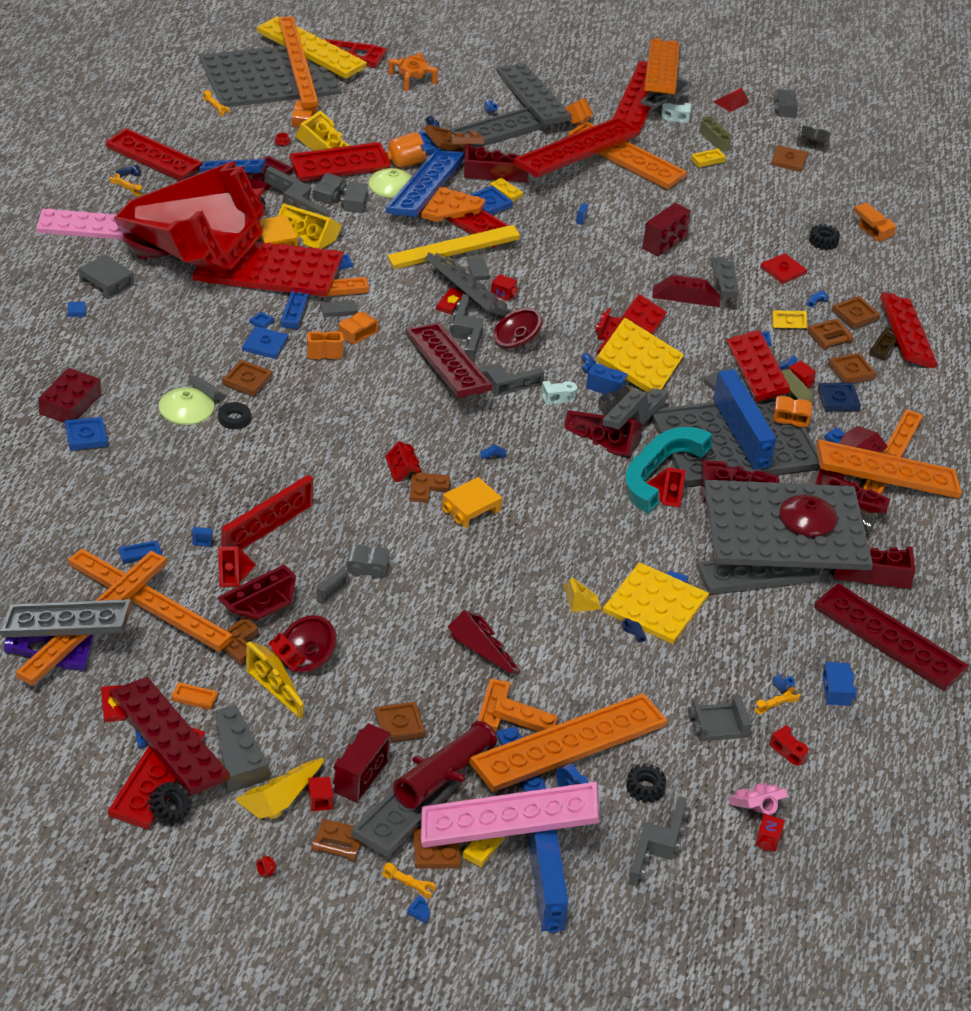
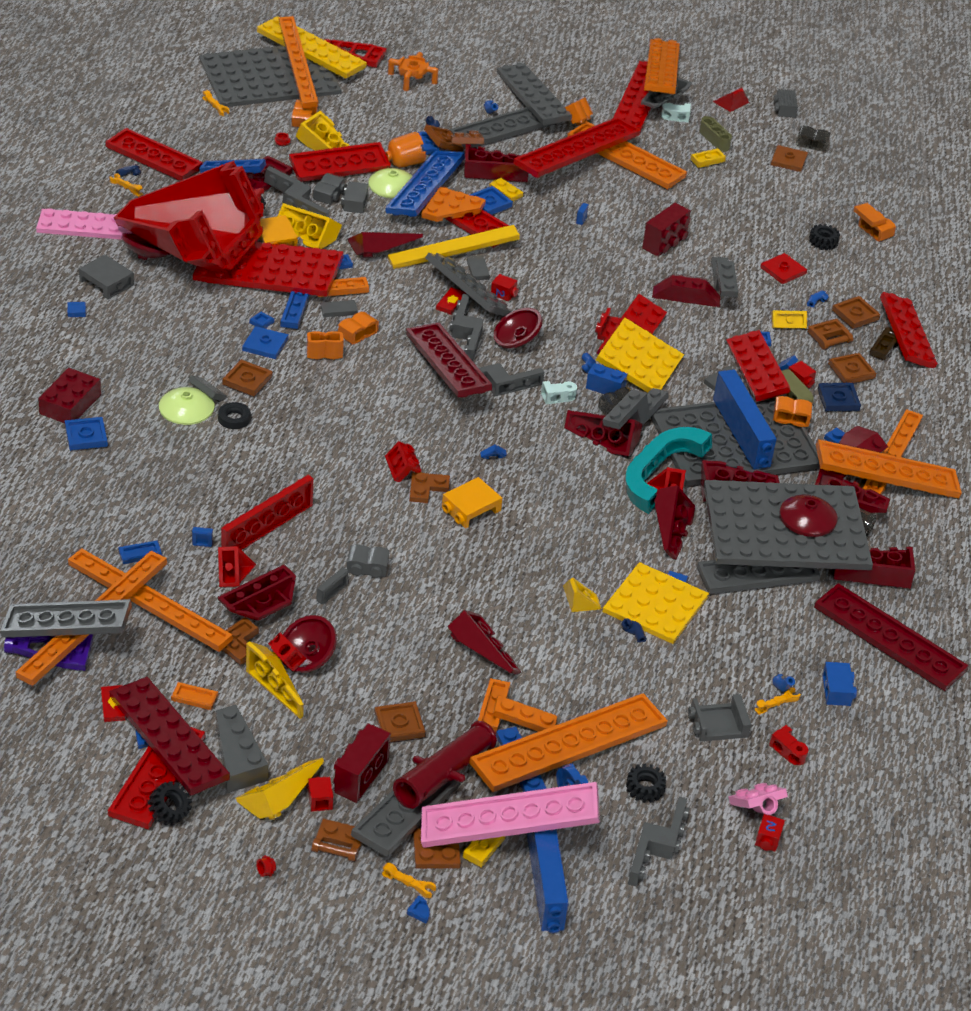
(375, 242): none -> dark red wedge
(673, 514): none -> dark red wedge

